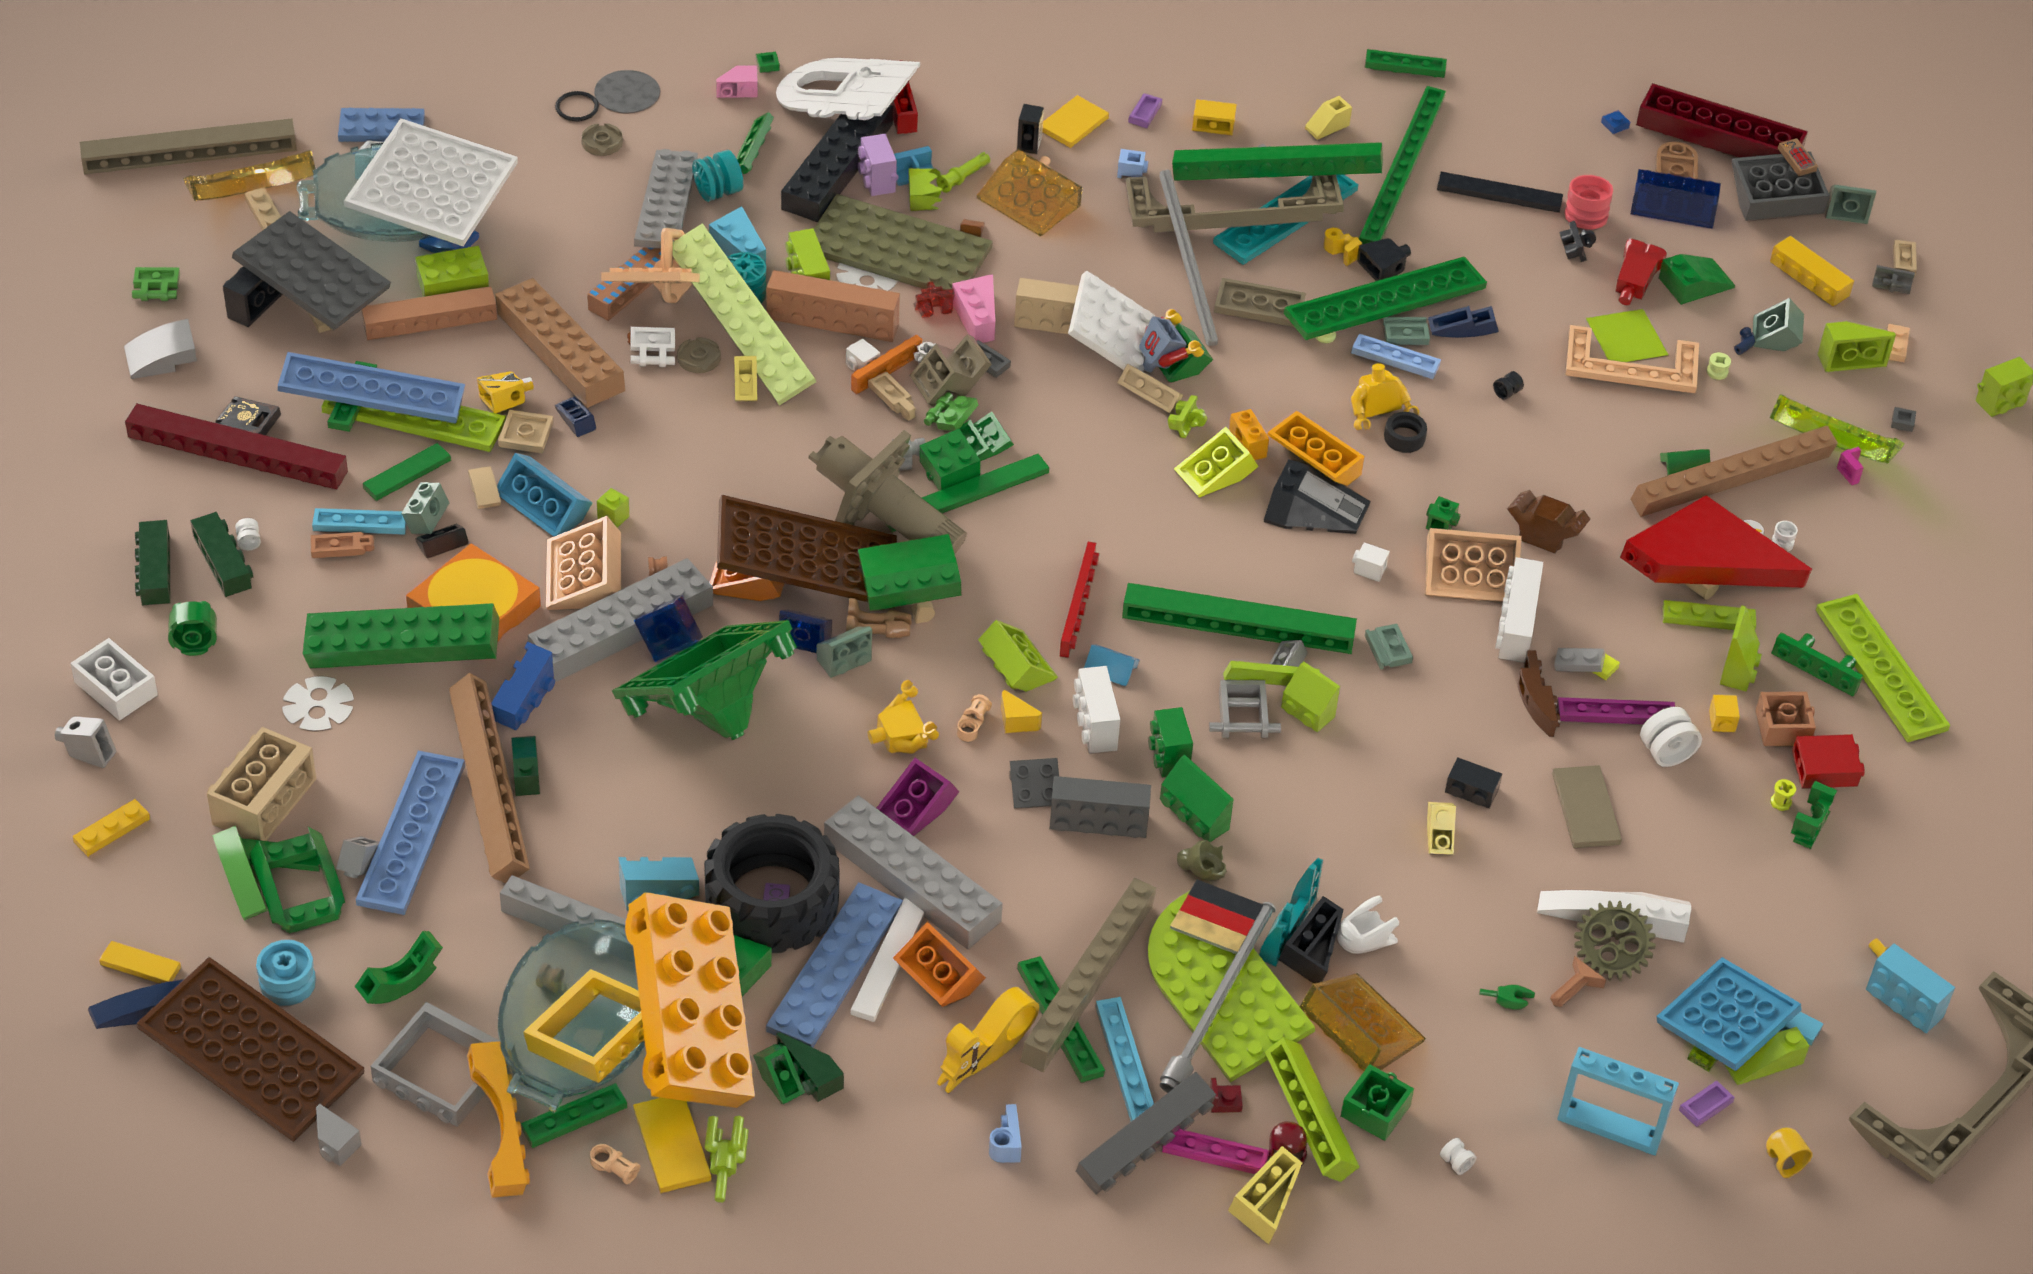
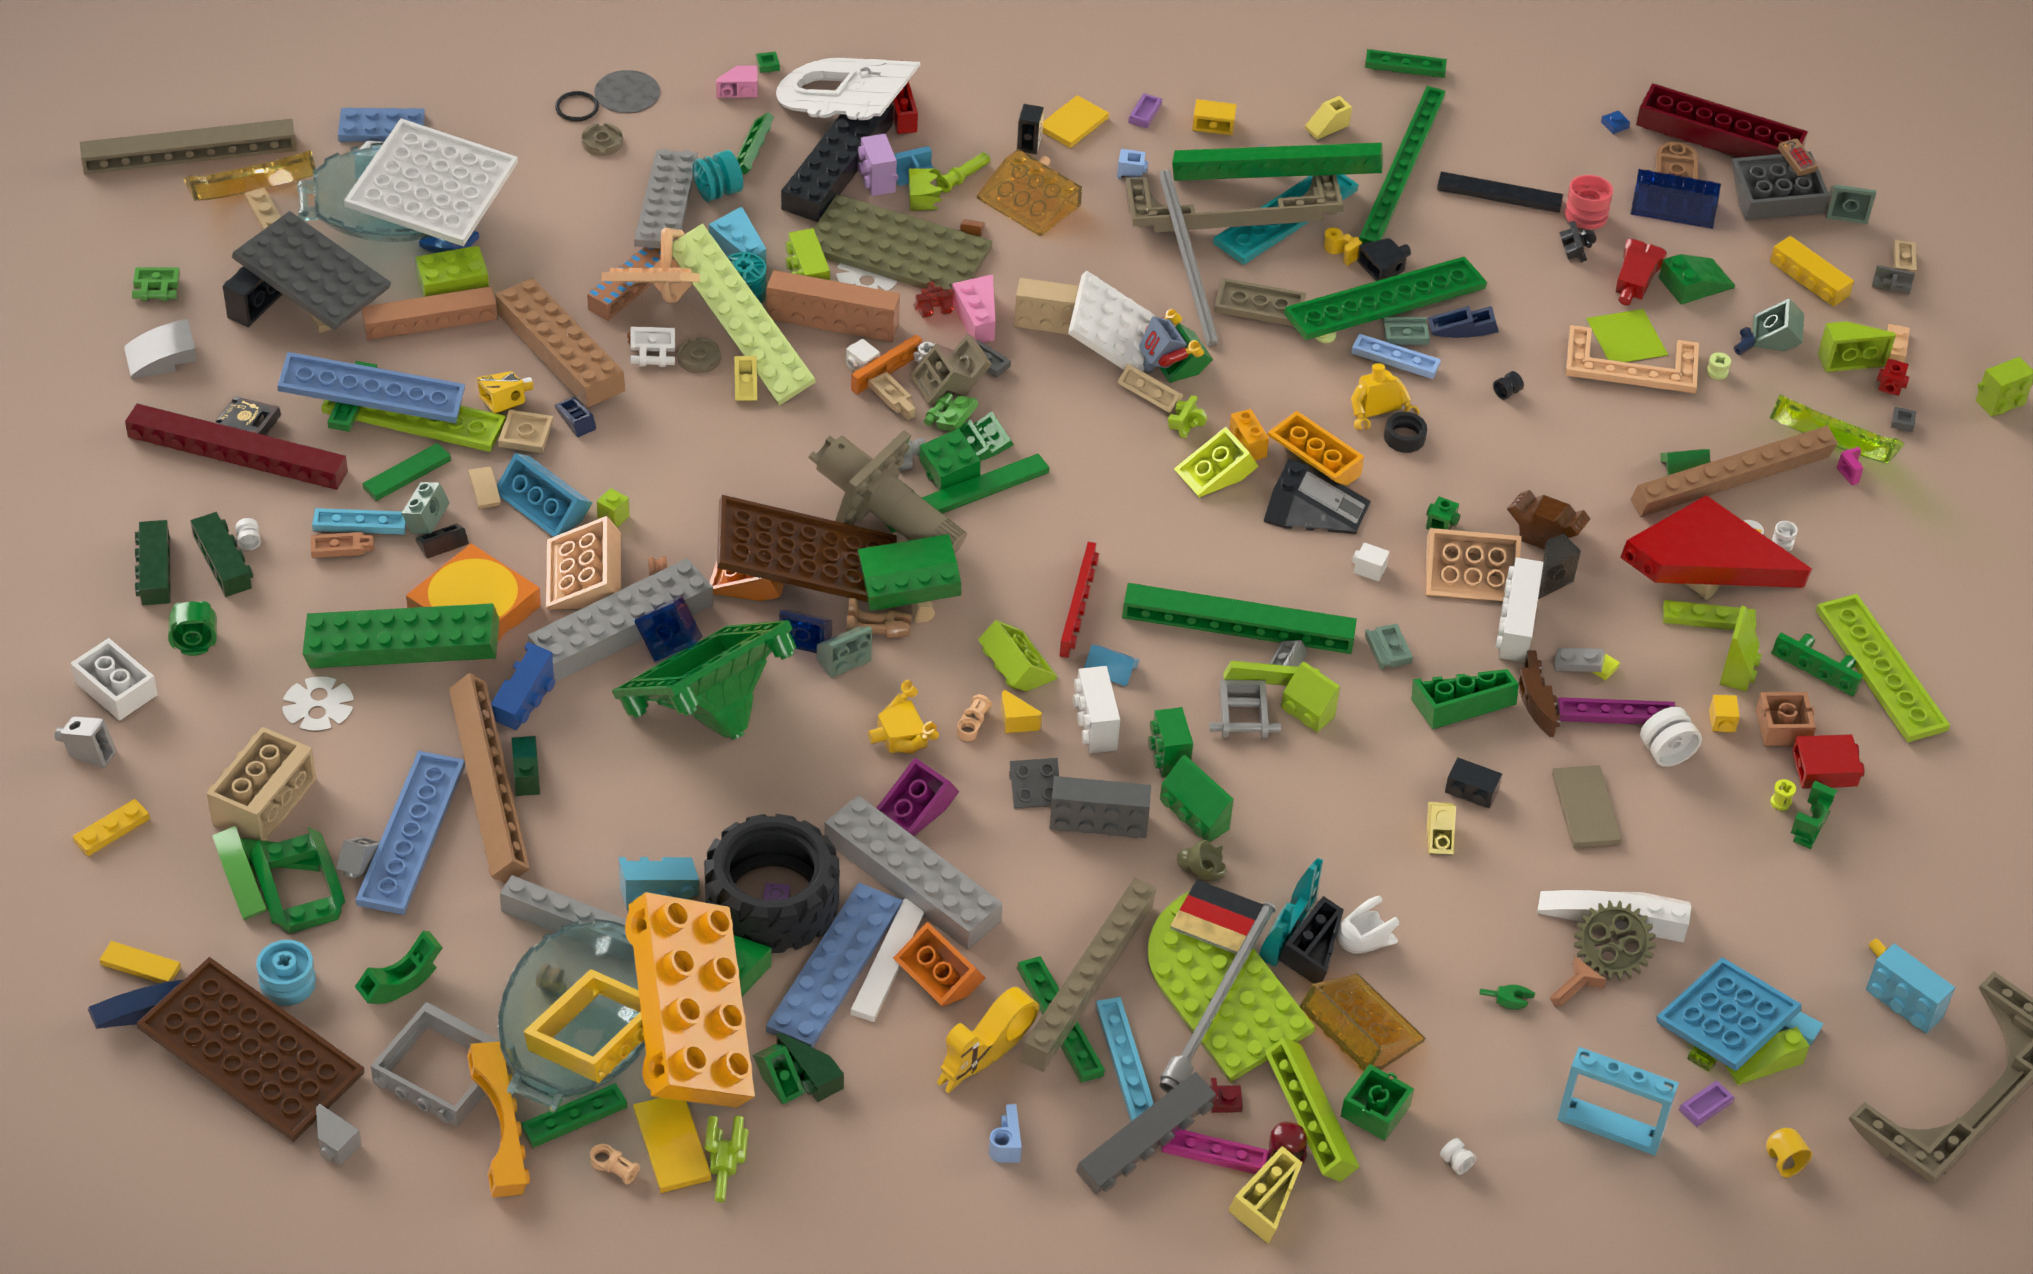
(1463, 697): none -> green wedge
(1559, 564): none -> clear smoke slope
(1893, 377): none -> red brick

